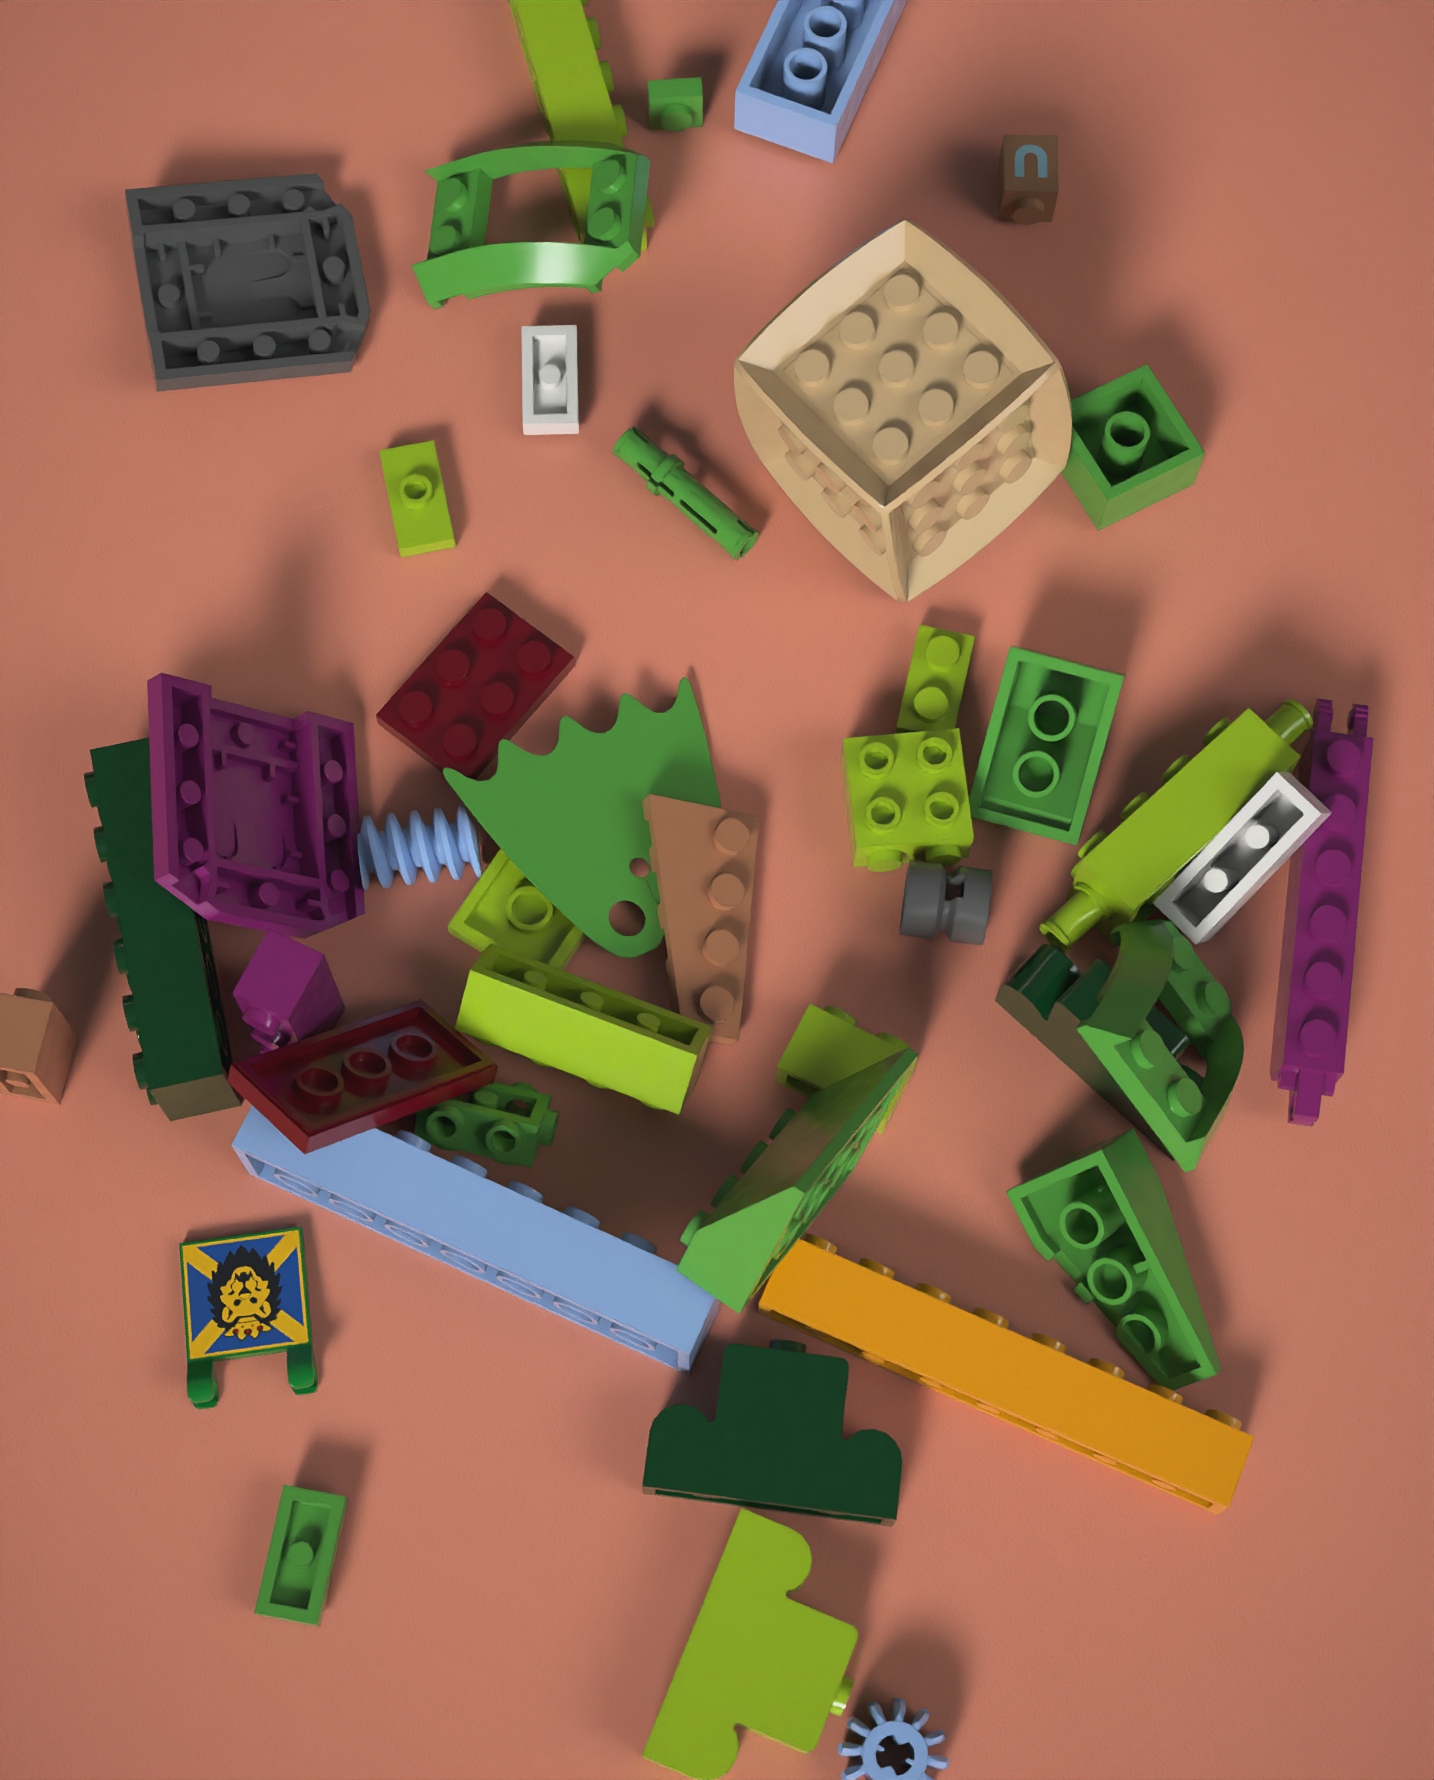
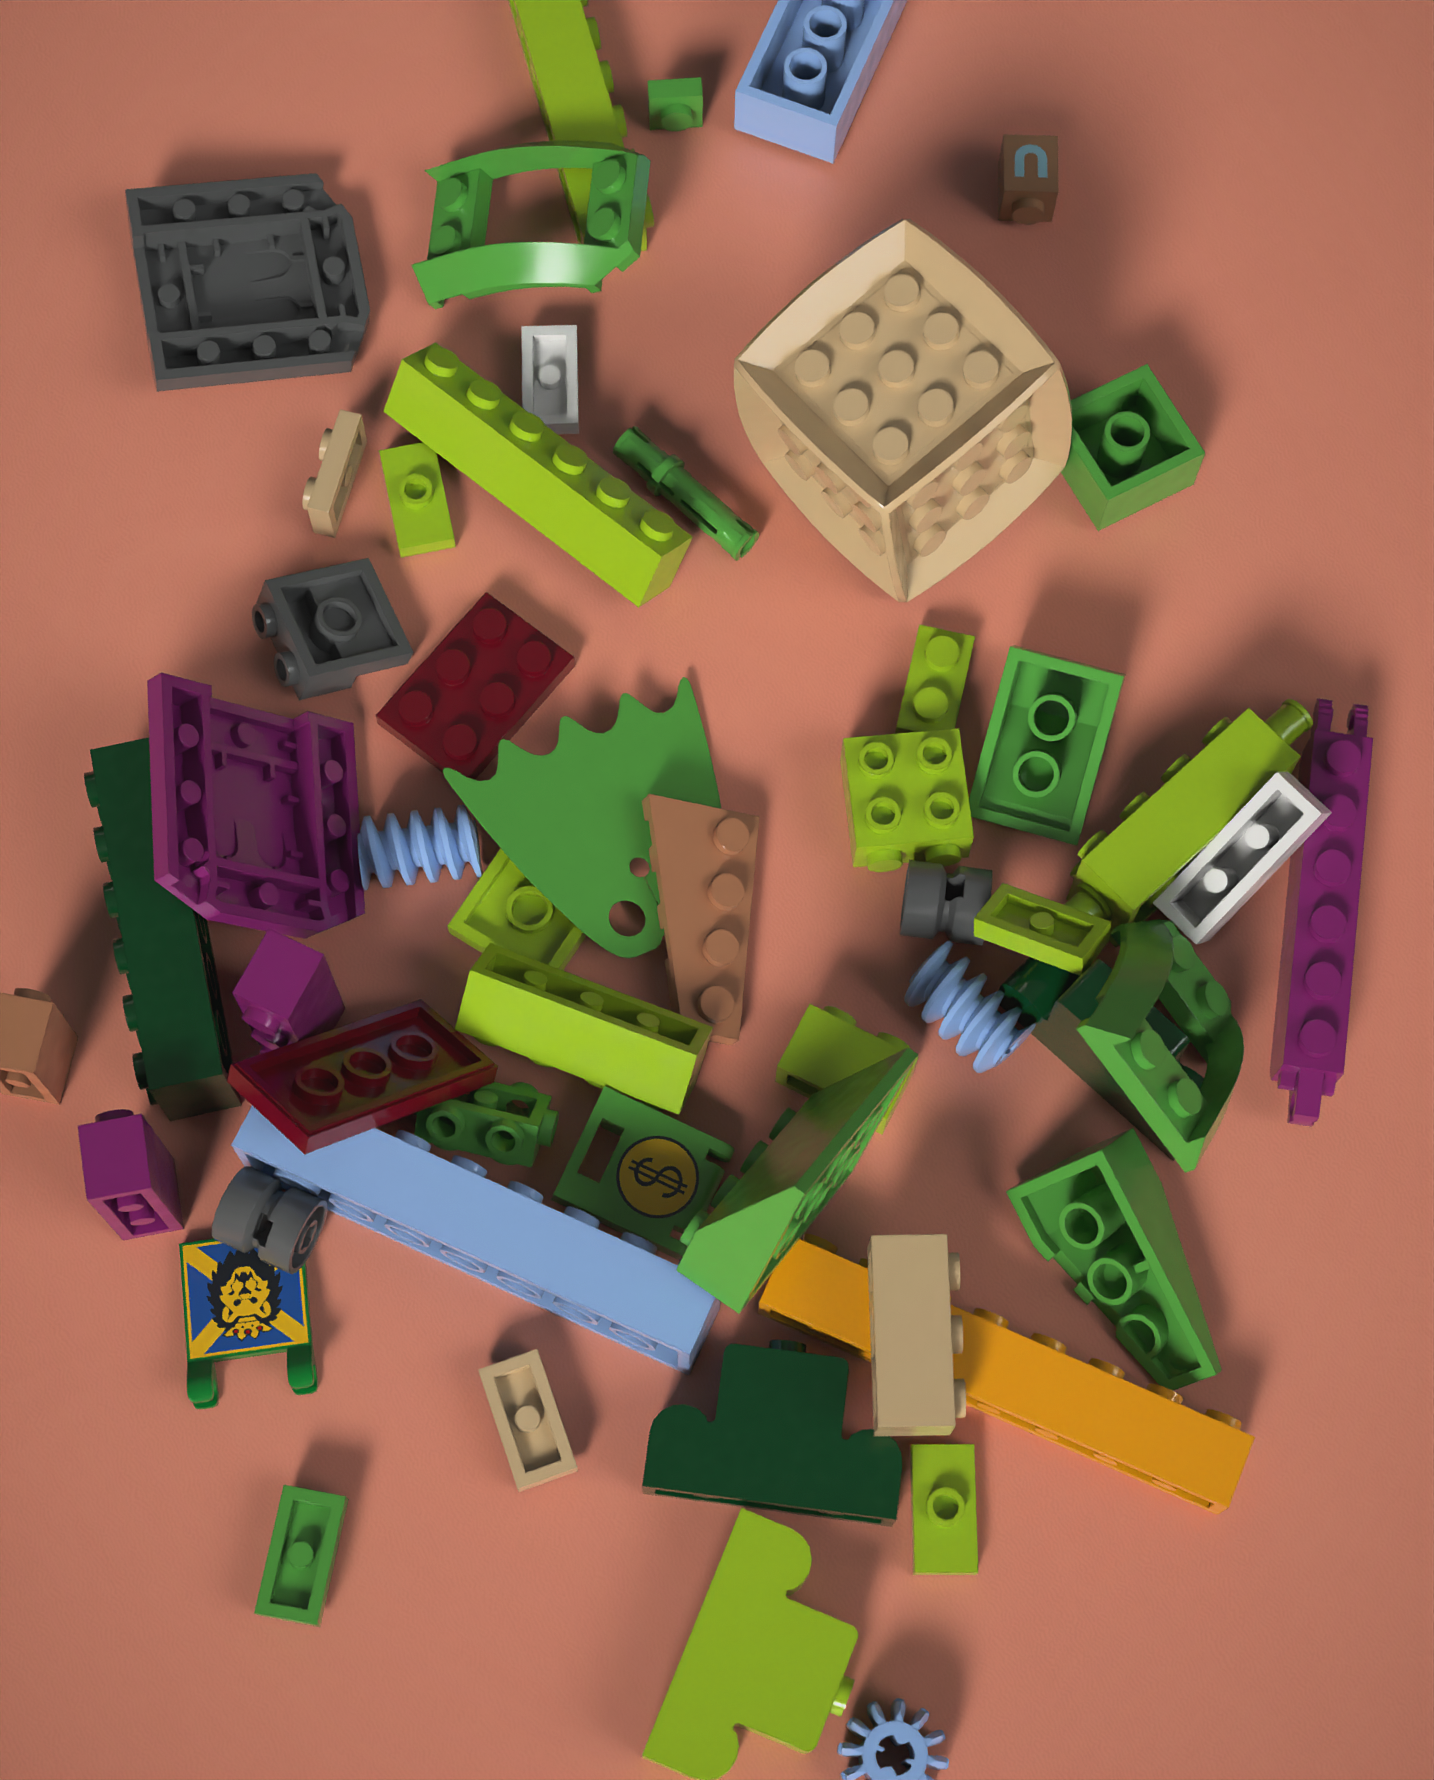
(129, 1175): none -> magenta brick
(264, 1217): none -> dark grey wheel
(329, 627): none -> dark grey plate
(340, 457): none -> tan plate
(528, 1420): none -> tan plate
(537, 474): none -> lime brick
(653, 1177): none -> bright green container
(914, 1335): none -> tan brick
(943, 1509): none -> lime plate
(965, 1010): none -> light blue piece
(1042, 929): none -> lime plate

